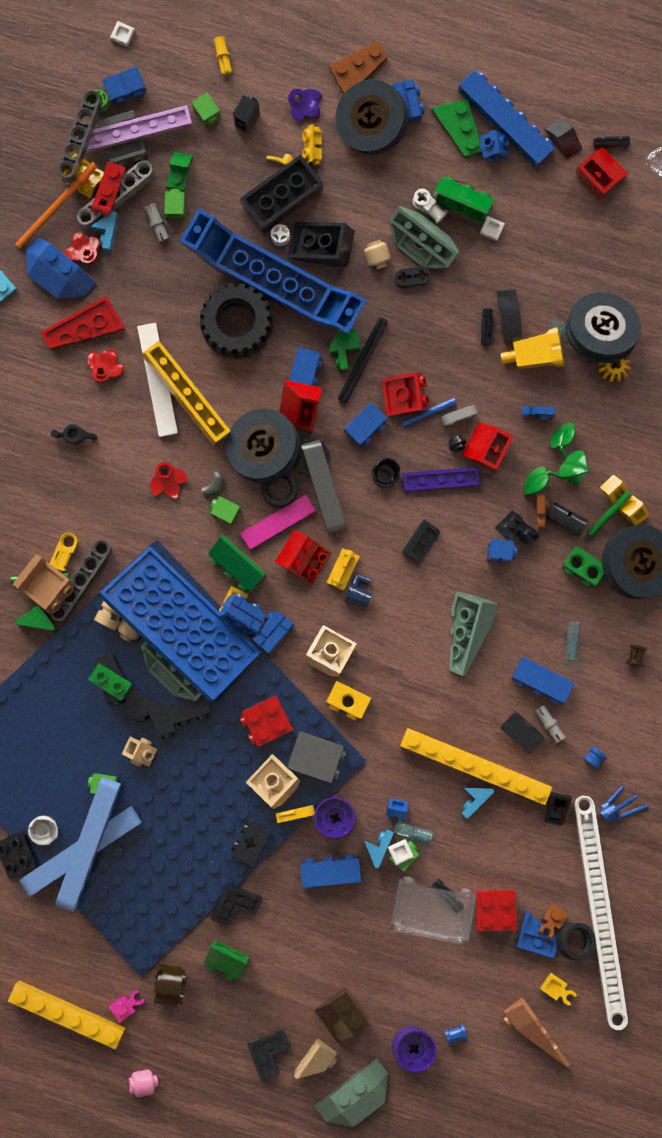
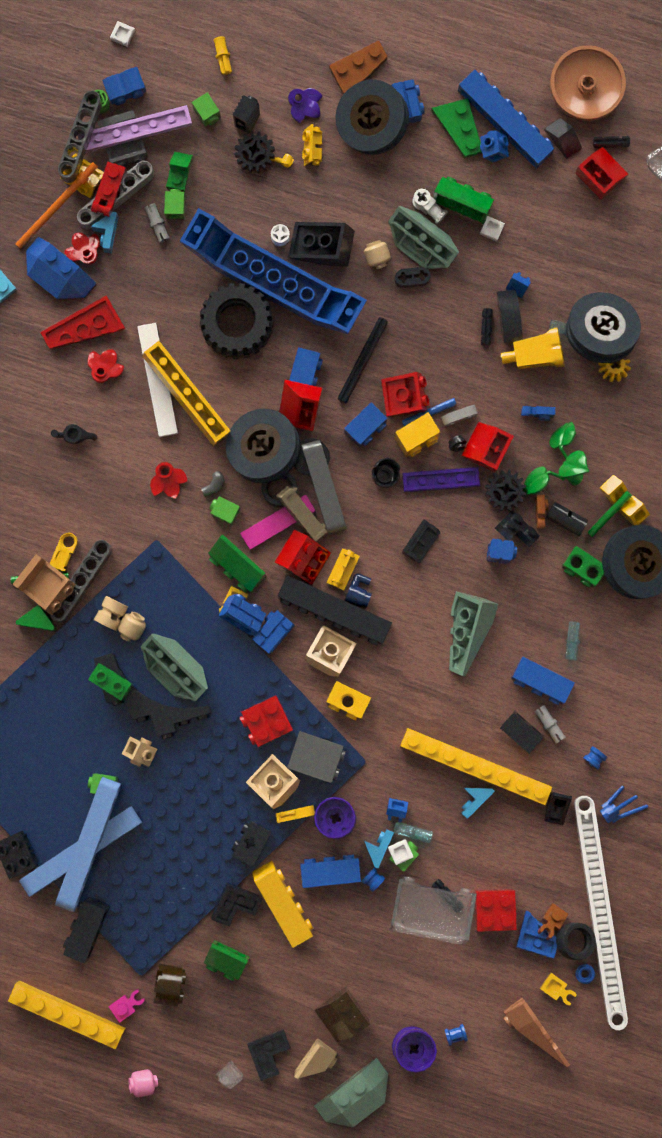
(43, 830): white hair -> none
(85, 930): none -> black brick
(179, 624): blue plate -> none
(230, 1075): none -> clear brick
(247, 149): none -> black gear
(281, 194): black brick -> none
(281, 902): none -> yellow wedge
(301, 513): none -> dark tan container
(334, 610): none -> black brick
(343, 344): green brick -> none
(373, 879): none -> blue wheel
(417, 435): none -> yellow brick
(496, 488): none -> black gear
(519, 284): none -> blue tile
(587, 83): none -> nougat dish
(591, 973): none -> blue plate
(634, 649): dark brown bush -> none

